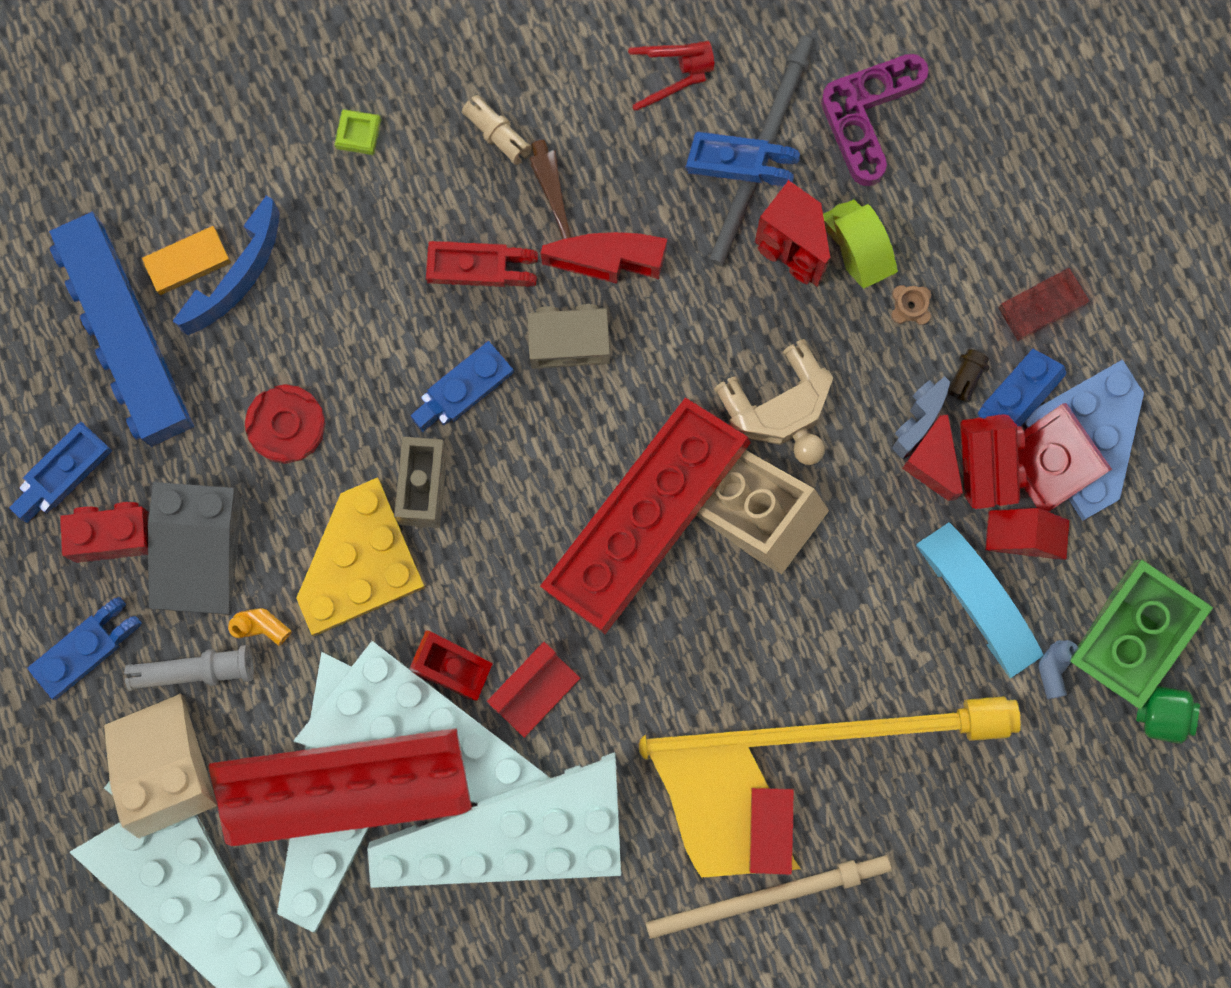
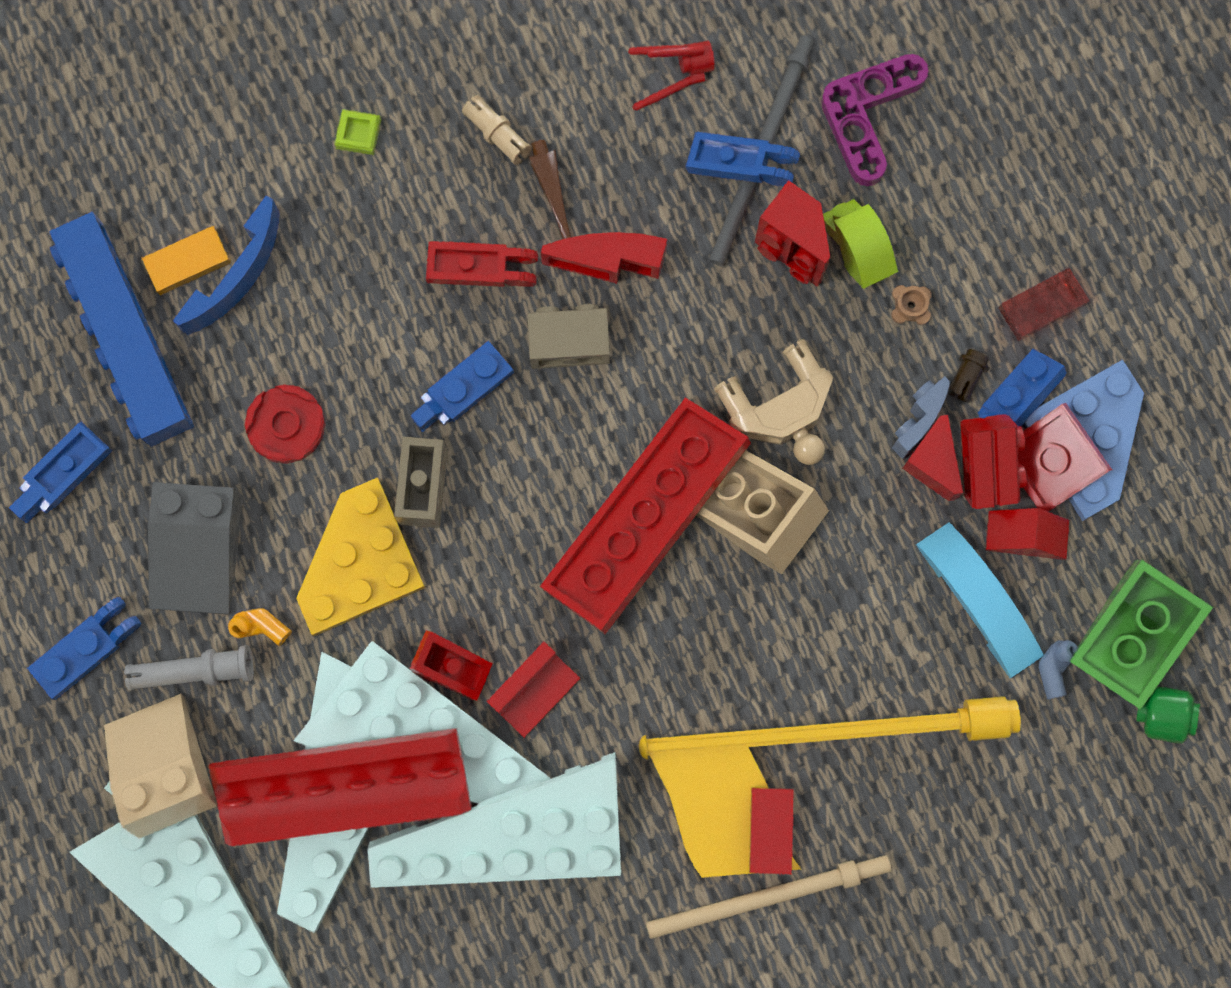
(105, 534): red brick -> none

